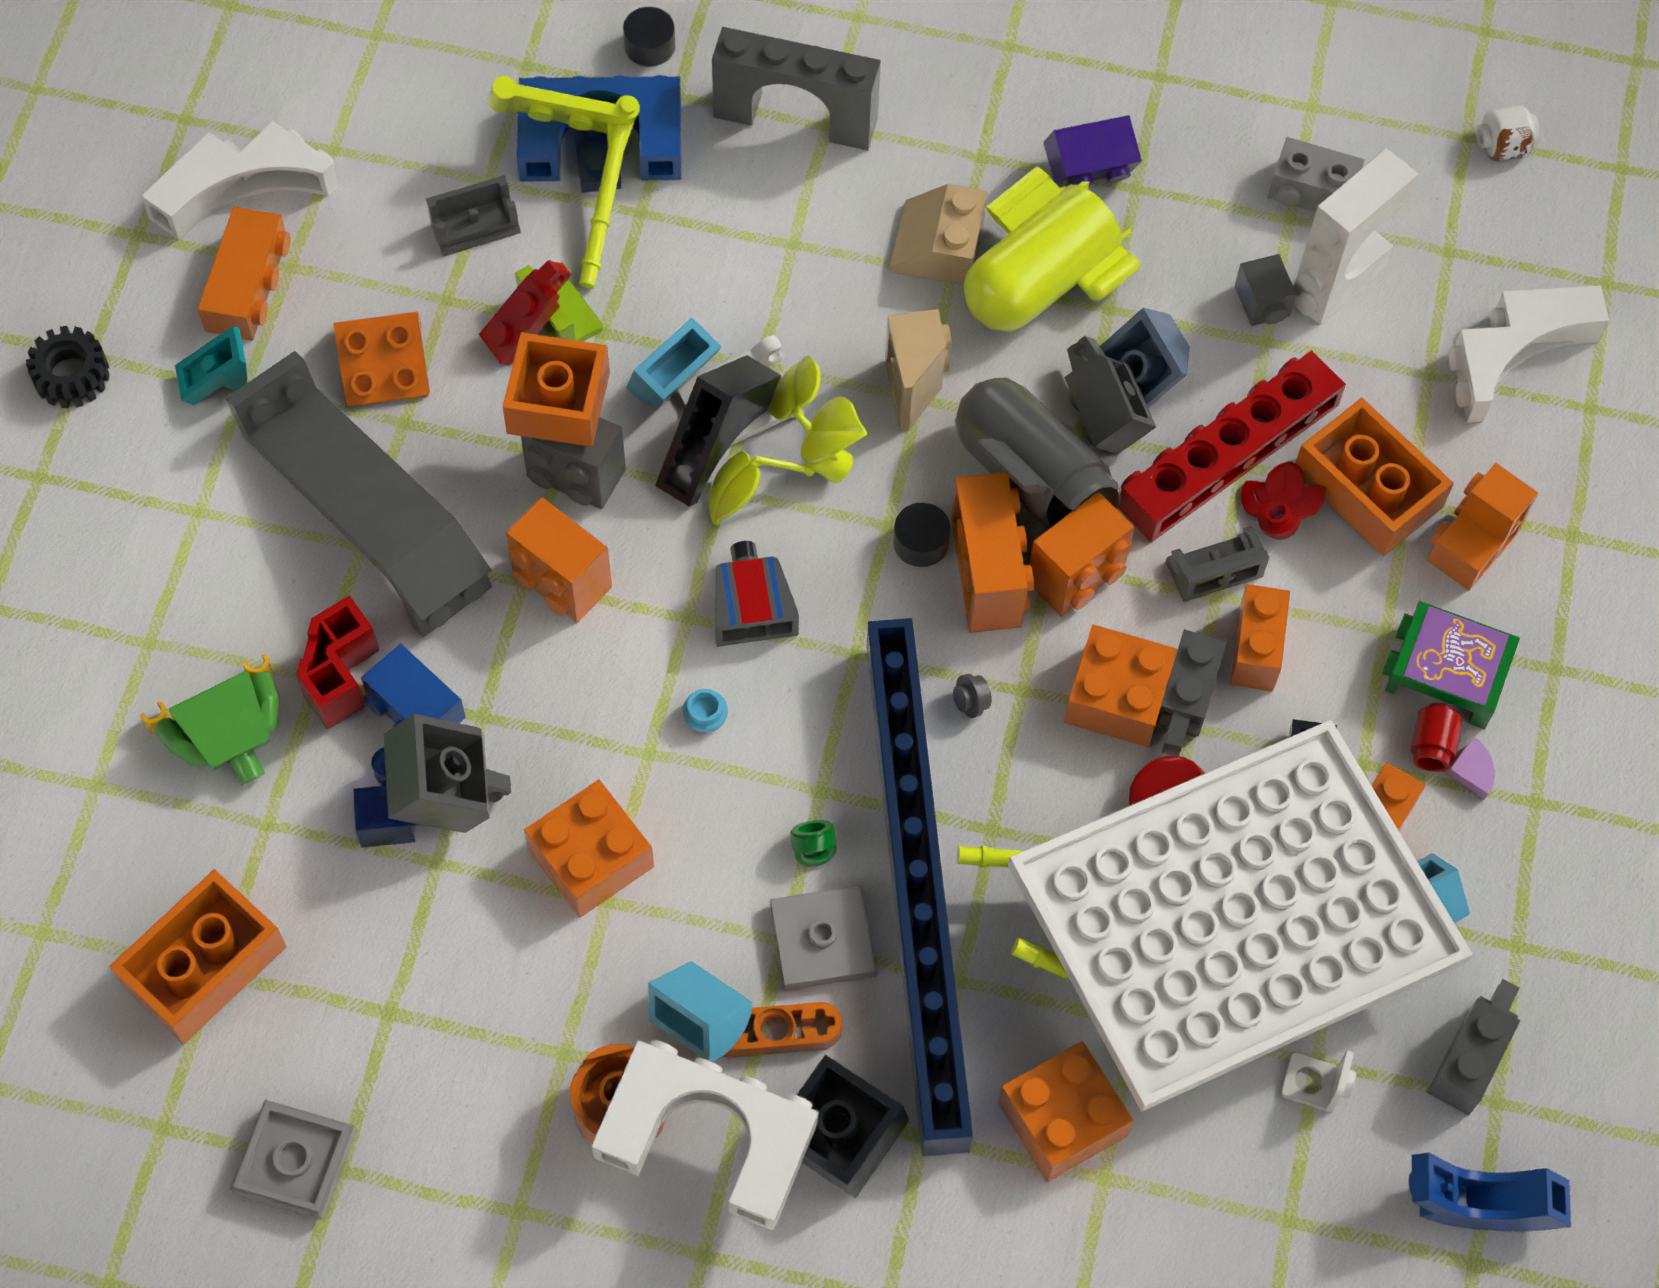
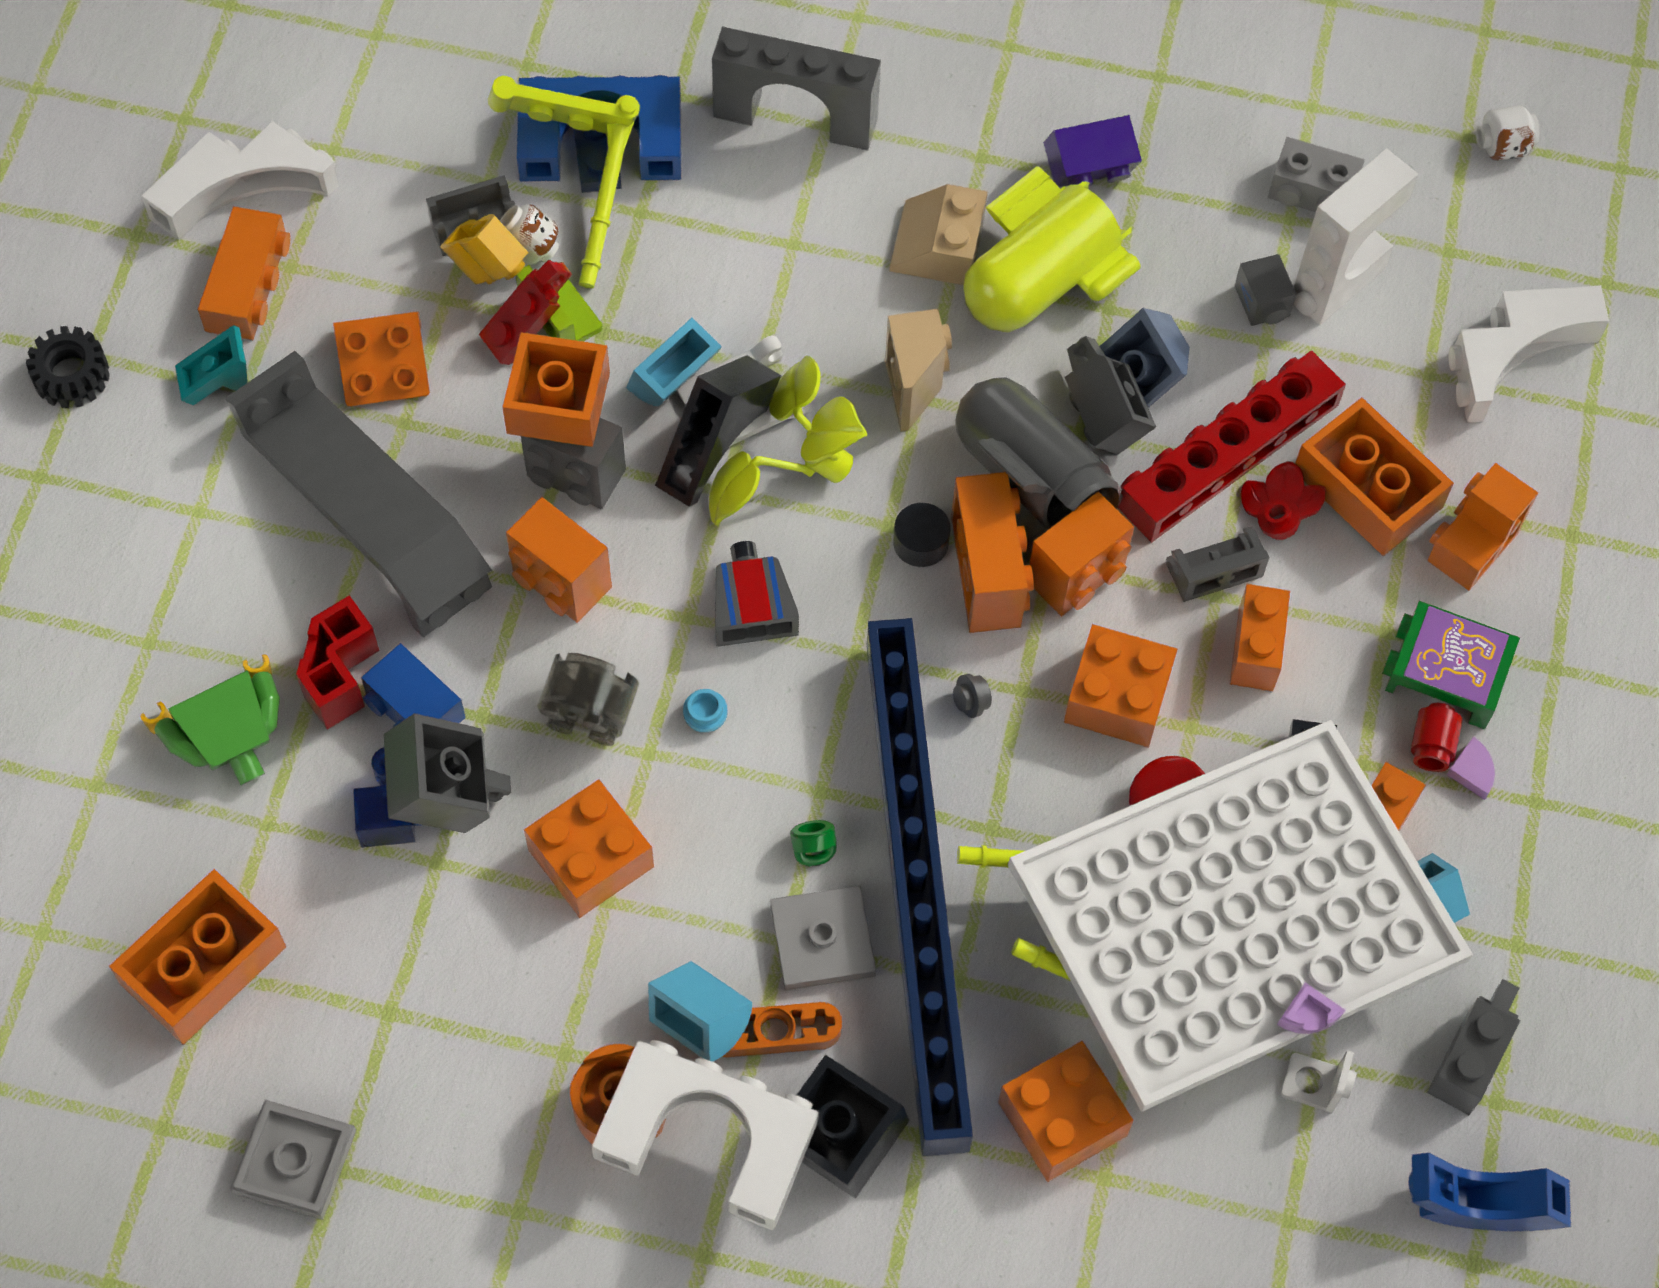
(485, 250): none -> yellow brick
(533, 231): none -> white head
(587, 697): none -> clear smoke brick
(649, 36): black piece -> none
(1189, 689): dark grey hinge -> none
(1310, 1012): none -> lavender tile

